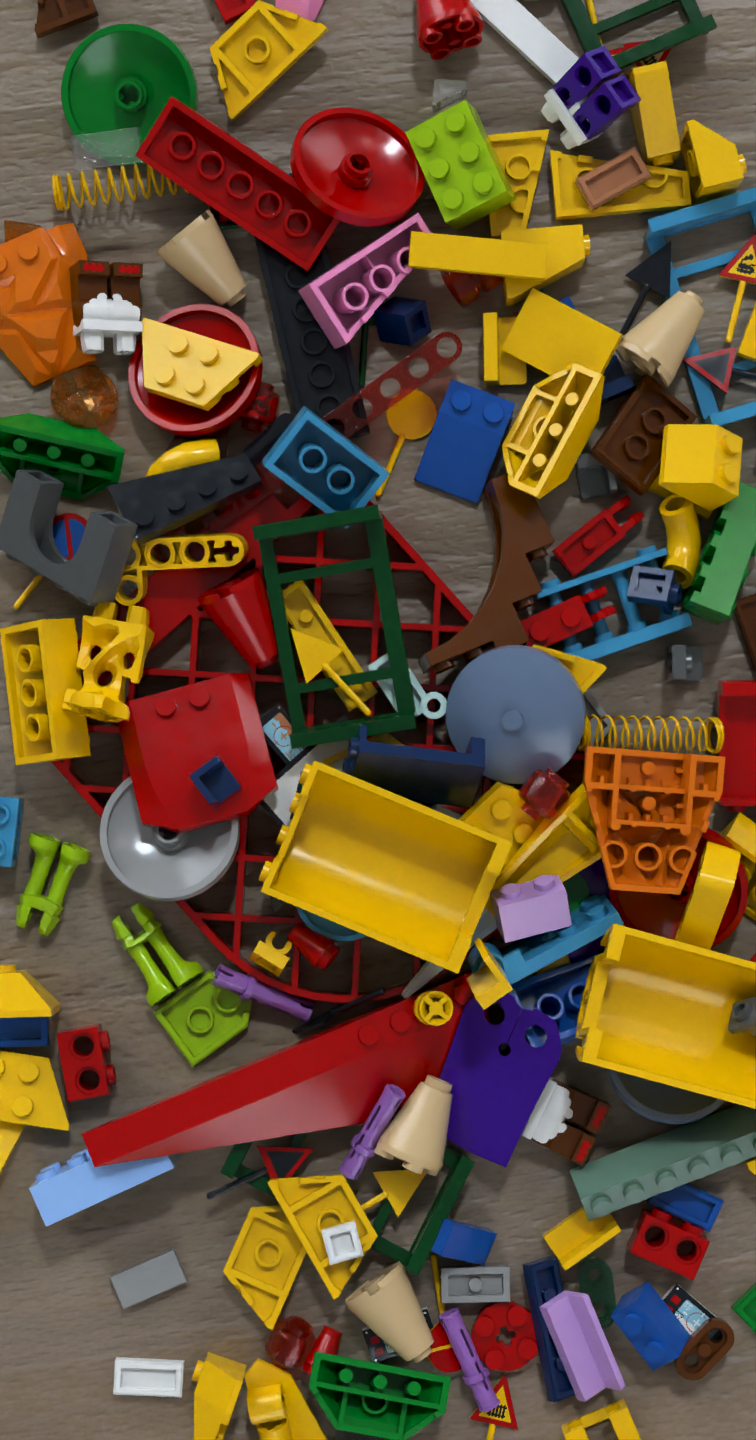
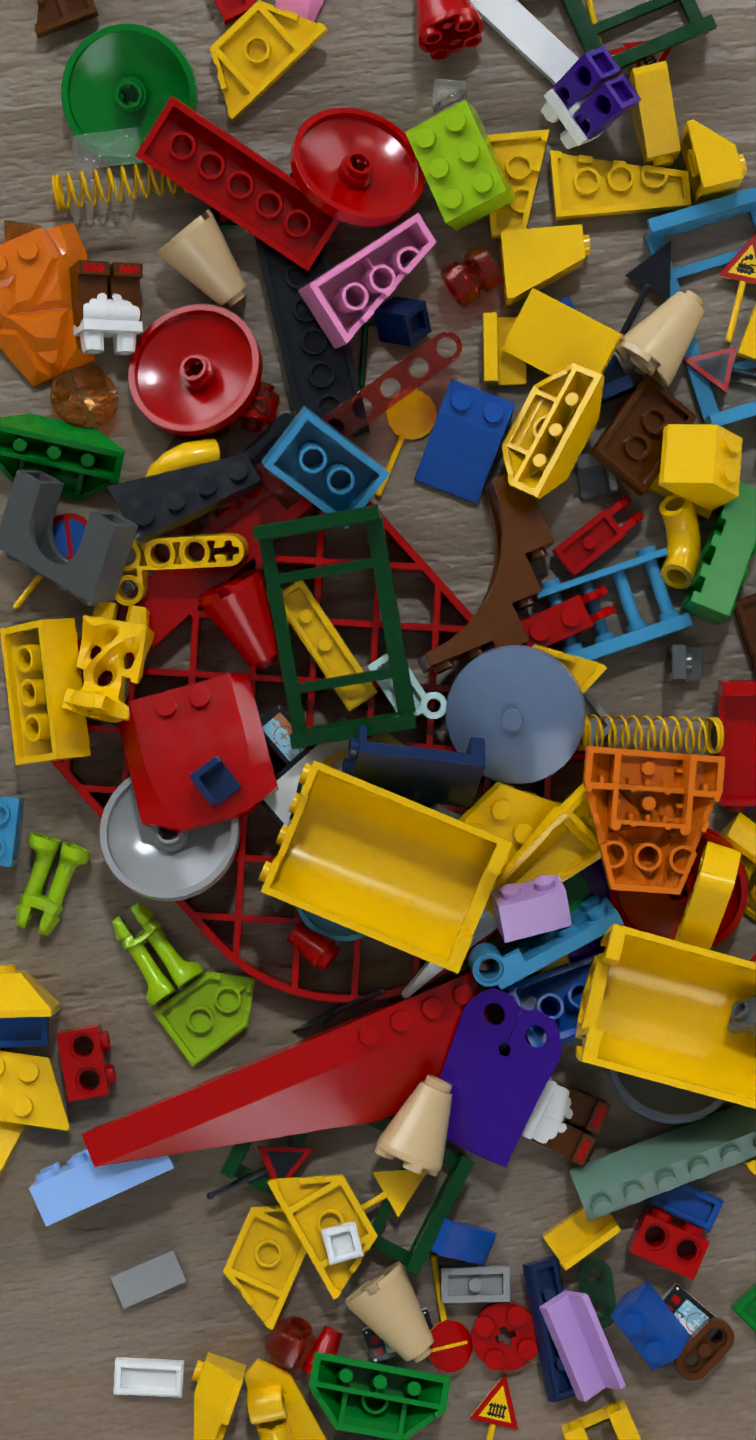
(191, 365): yellow wing -> none
(250, 988): medium lavender pin -> none
(270, 957): yellow tile -> none
(315, 656): yellow piece -> none
(366, 1141): medium lavender pin -> none
(439, 1011): yellow wheel -> none
(474, 1372): medium lavender pin -> none
(477, 255): yellow tile -> none
(489, 981): yellow panel -> none
(544, 794): clear red head -> none
(612, 179): nougat tile -> none
(654, 587): dark blue bracket -> none

